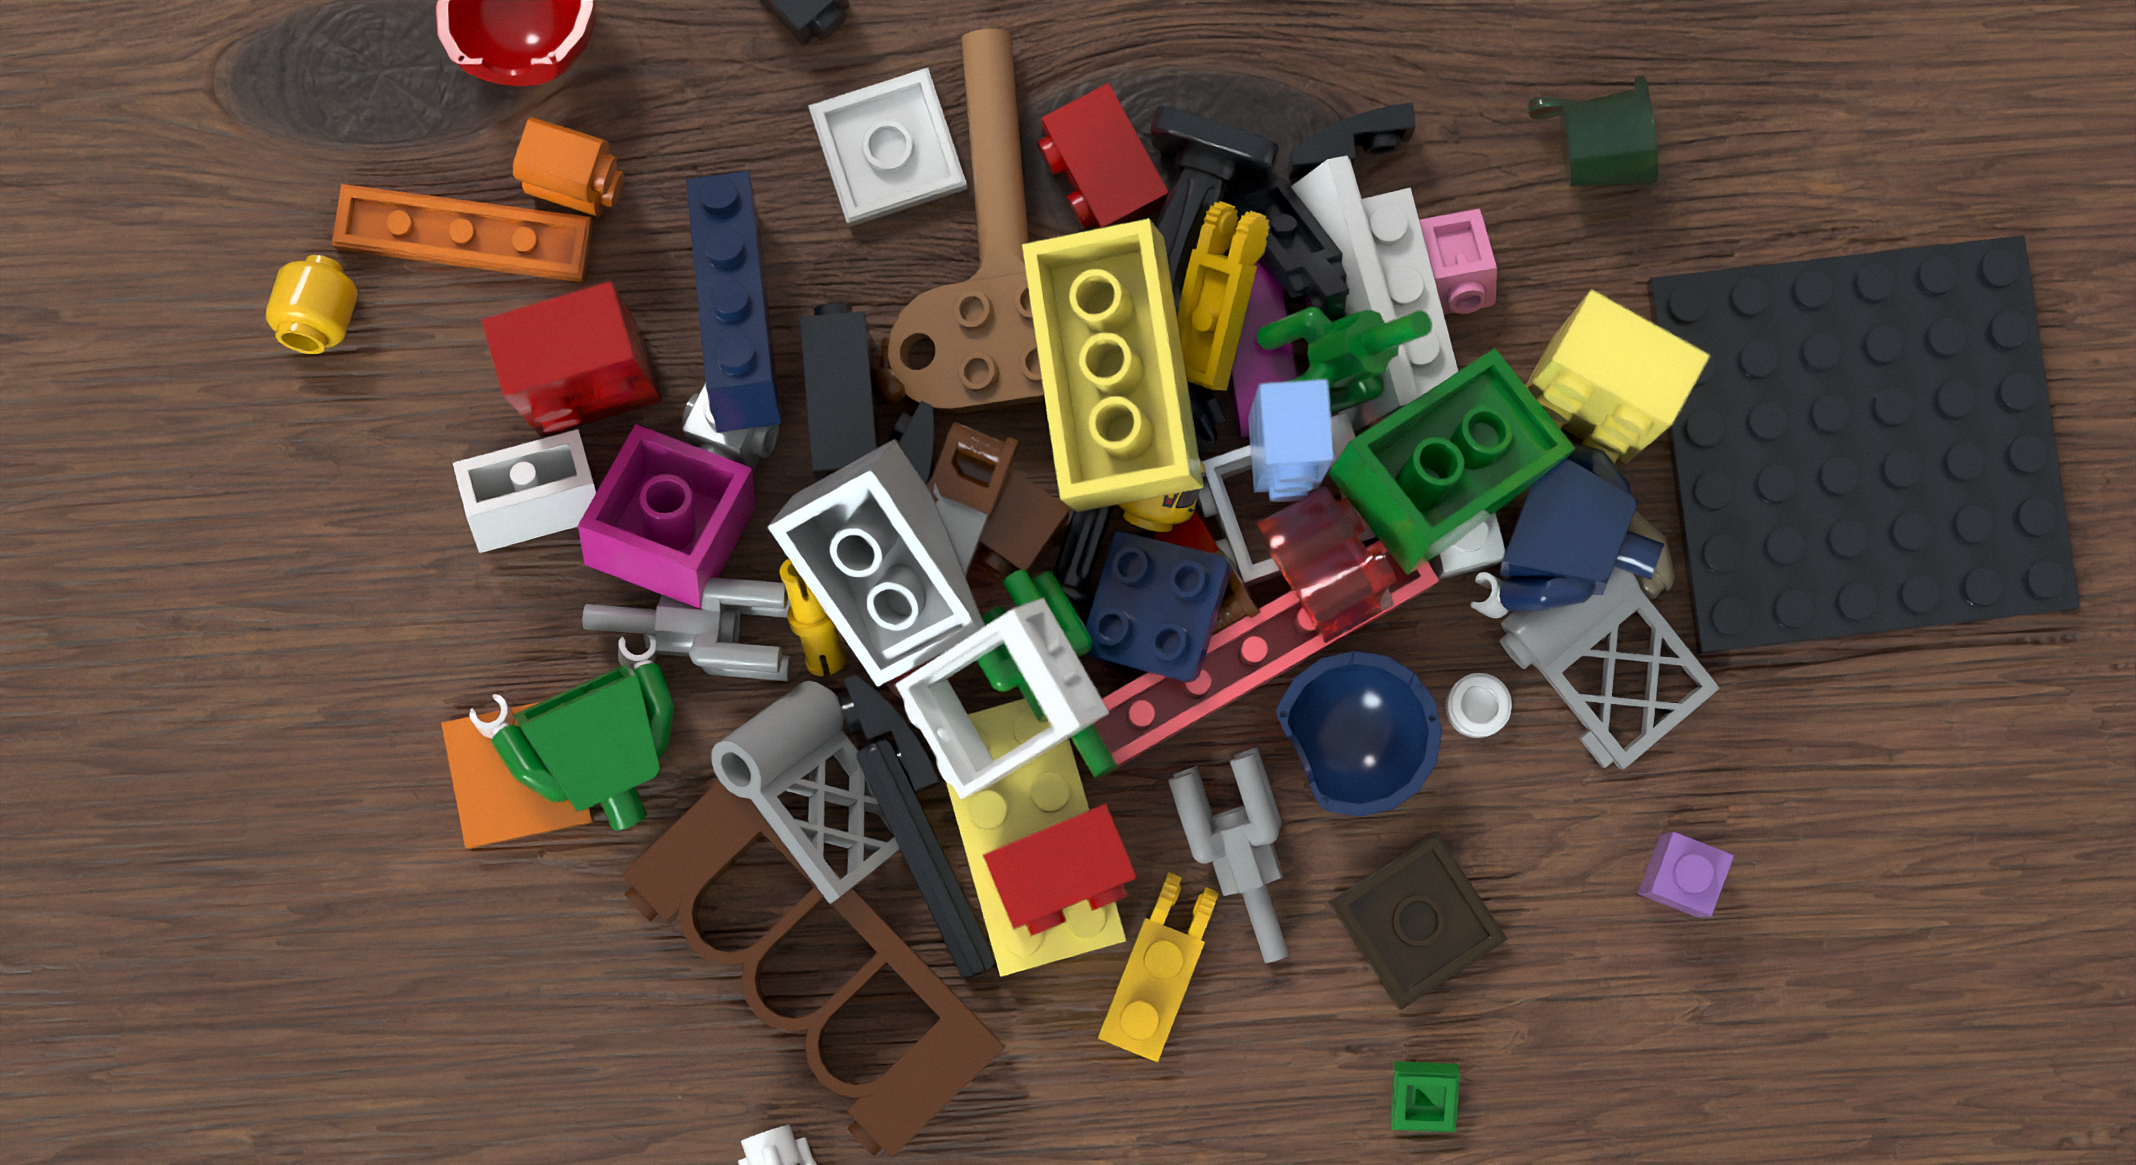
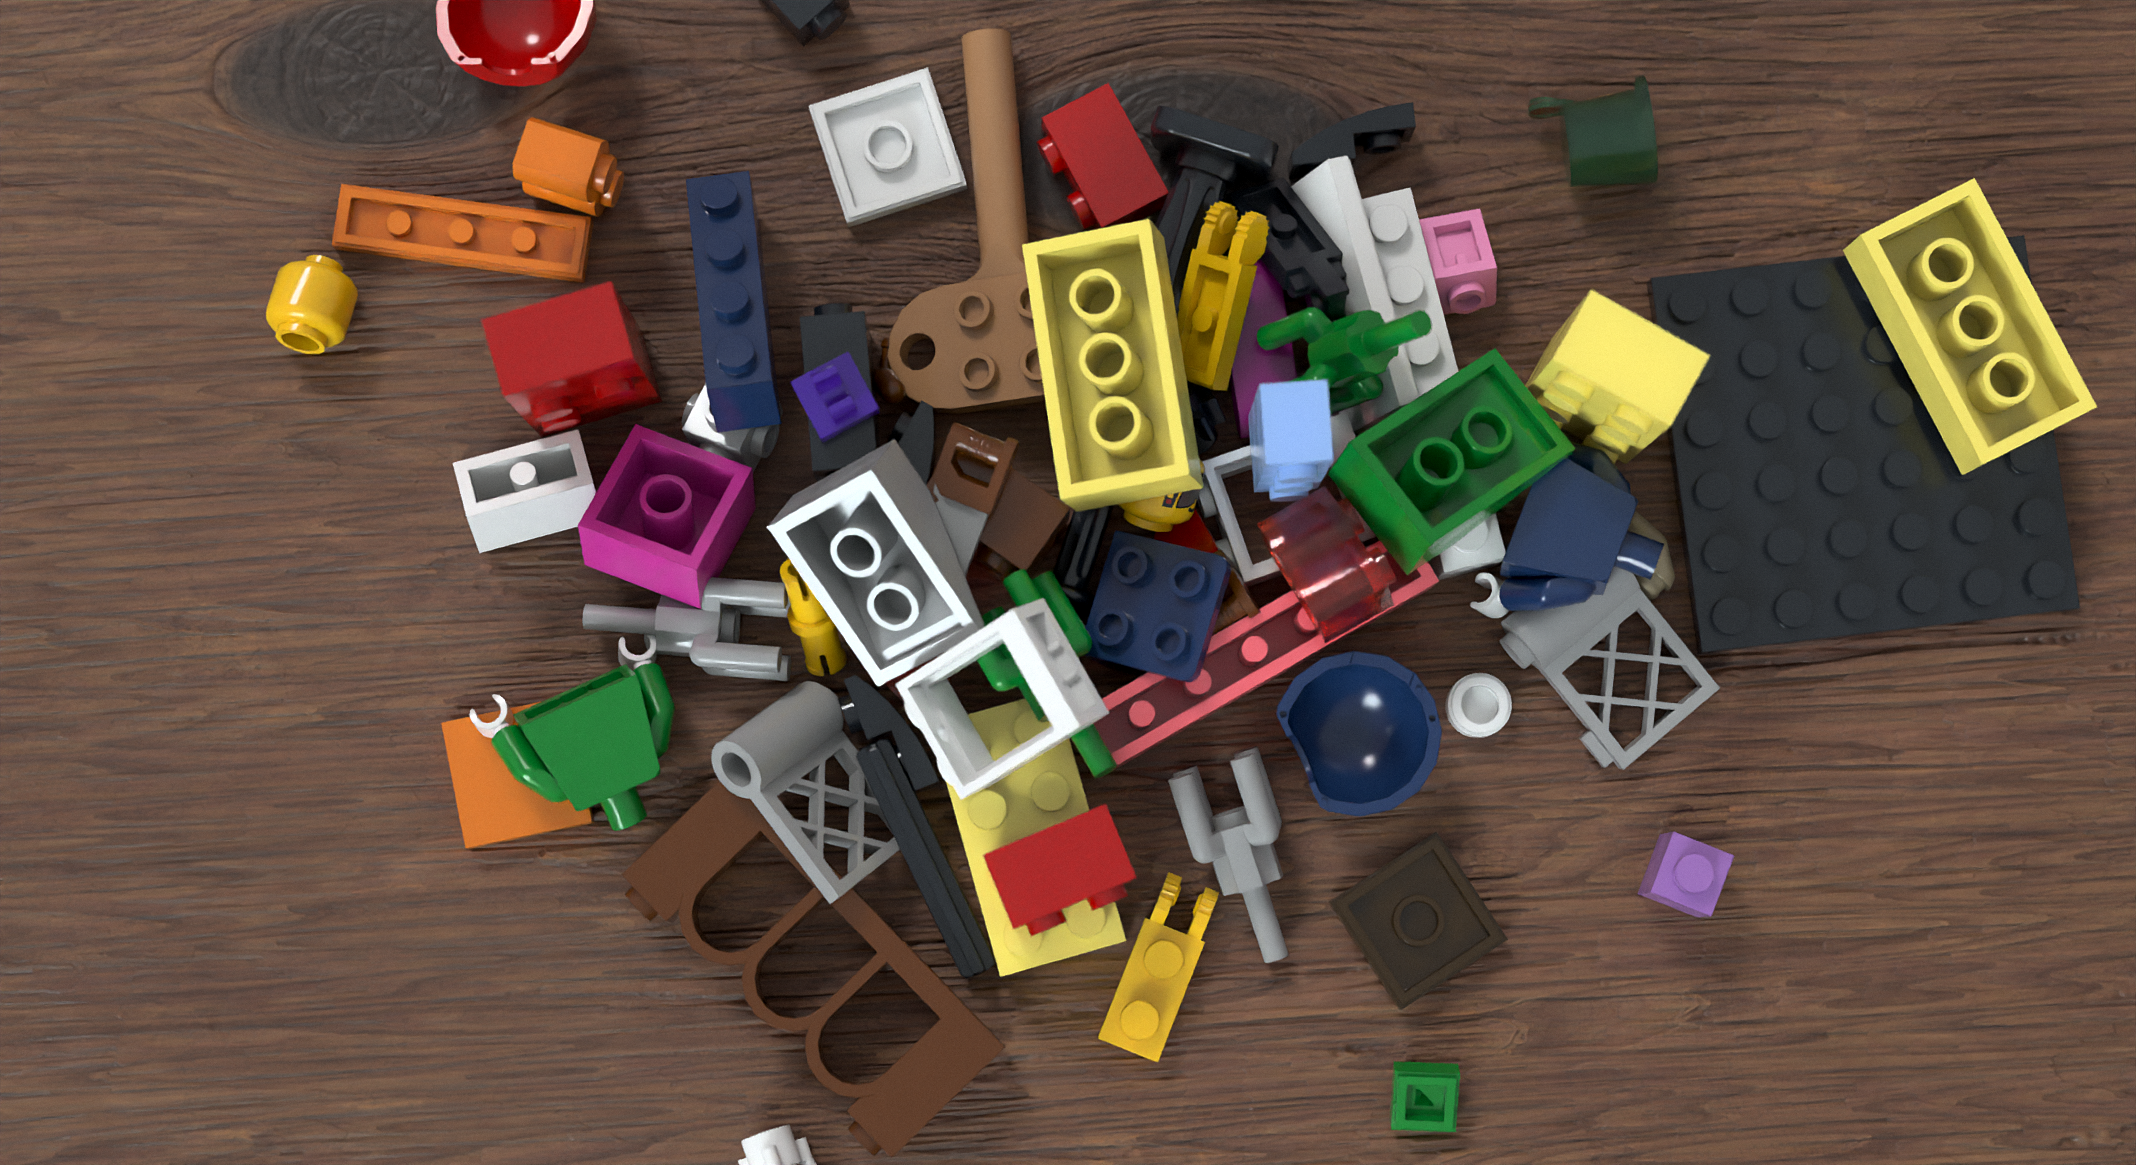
(835, 397): none -> dark purple tile
(1968, 326): none -> light yellow brick

